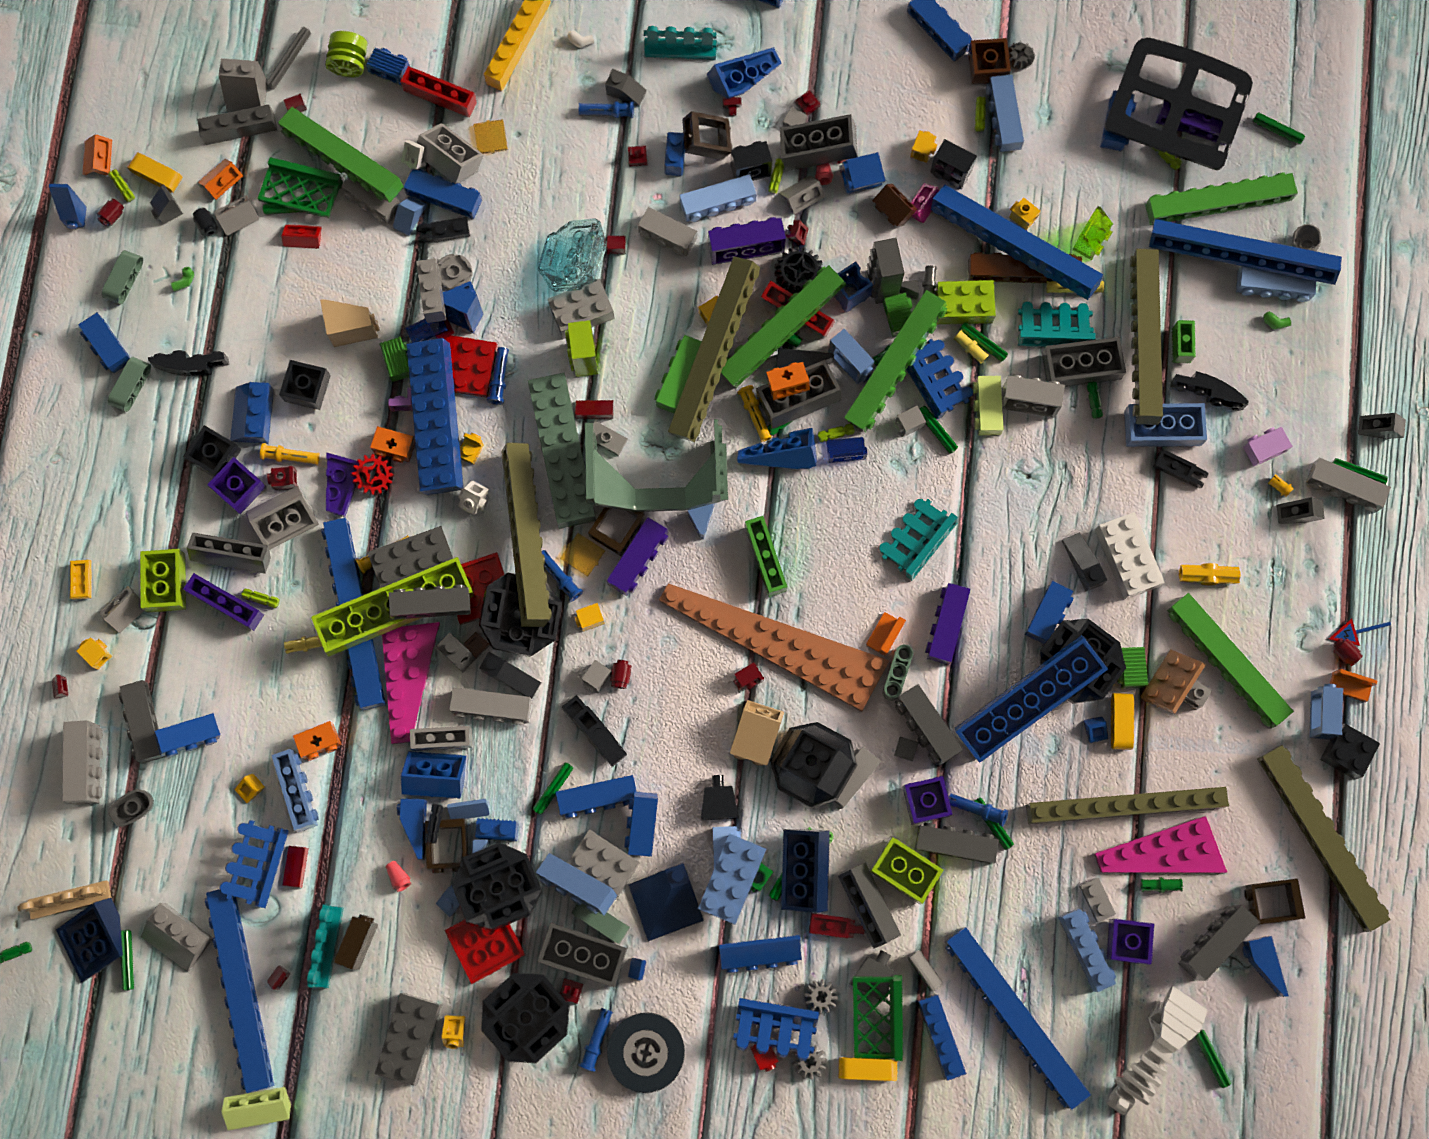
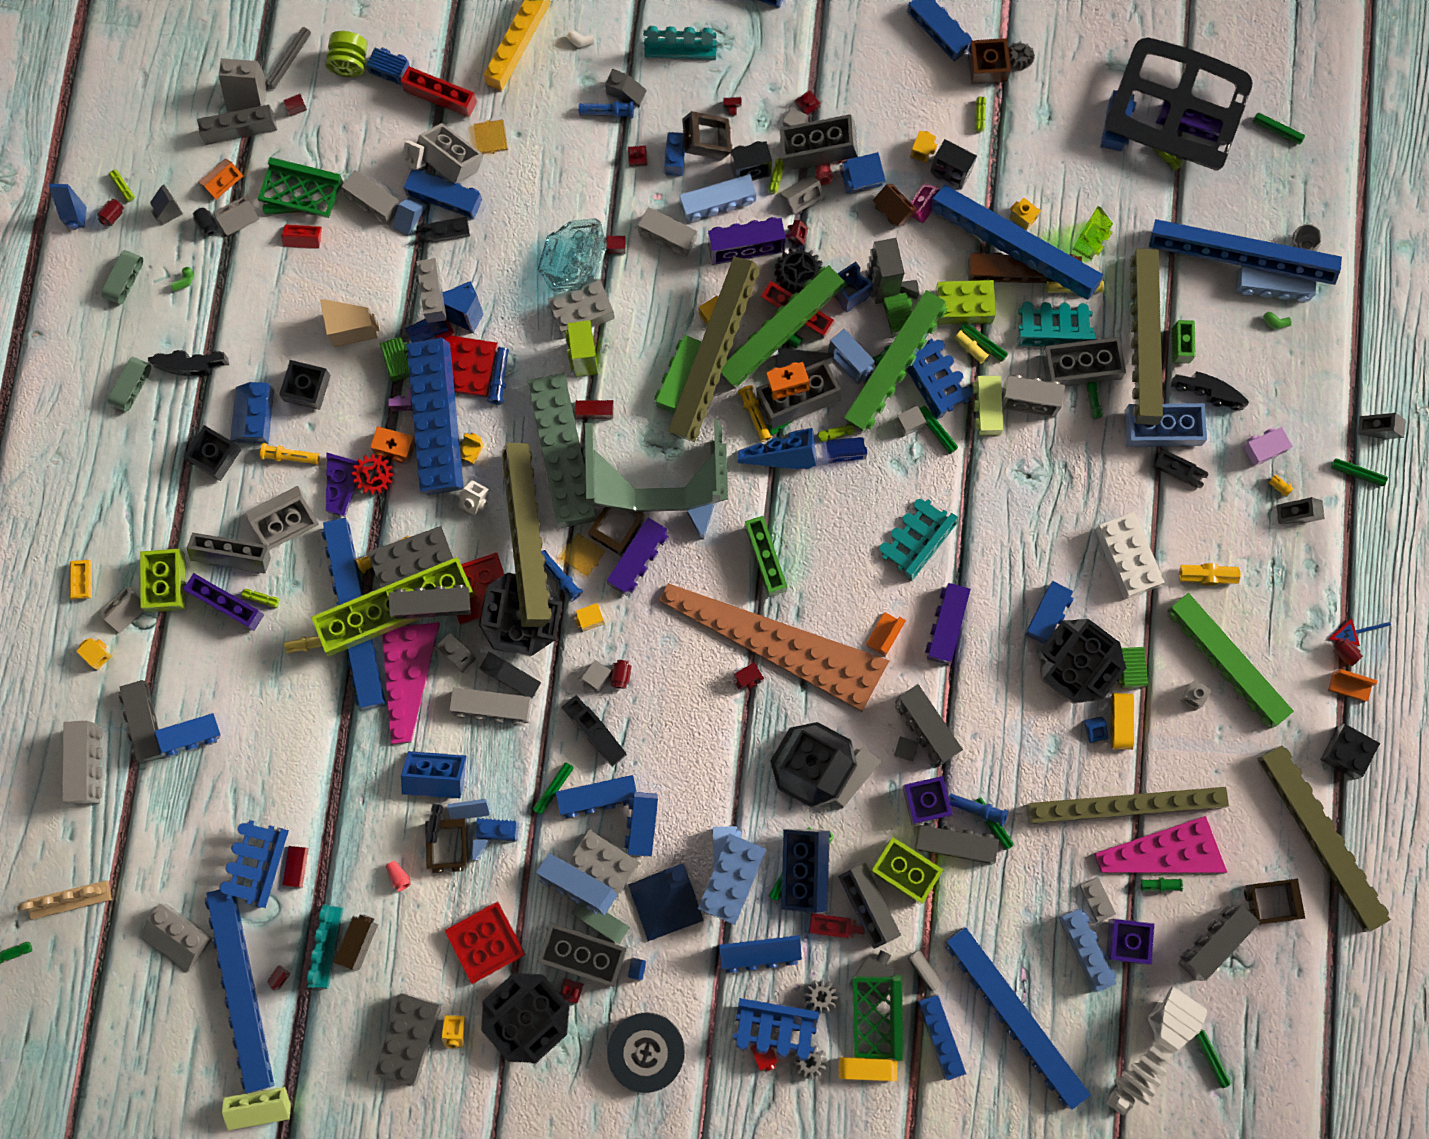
(59, 686): dark red slope -> none
(92, 938): dark blue slope -> none
(97, 155): orange panel -> none
(104, 343): blue brick -> none
(127, 974): green axle -> none
(131, 807): dark grey piece -> none
(154, 172): yellow beam -> none
(236, 485): dark purple brick -> none
(249, 787): yellow slope -> none
(287, 482): dark red brick -> none
(294, 790): medium blue brick -> none
(306, 740): orange brick -> none
(341, 155): bright green brick -> none
(413, 817): blue slope -> none
(441, 738): light grey brick -> none
(448, 902): medium blue bracket -> none
(454, 271): light grey tile -> none
(476, 644): reddish brown tile -> none
(494, 868): black piece -> none
(593, 1050): blue pin -> none
(609, 439): light grey plate -> none
(719, 801): black torso -> none
(742, 73): blue wedge -> none
(756, 733): tan slope -> none
(766, 873): green brick -> none
(902, 664): sand green beam -> none
(929, 281): dark grey pin -> none
(1005, 113): medium blue brick -> none
(1030, 698): blue brick -> none
(1084, 562): black slope -> none
(1172, 681): medium nougat plate -> none
(1221, 198): bright green brick -> none
(1263, 957): blue slope -> none
(1326, 712): medium blue window -> none
(1348, 485): light grey brick -> none

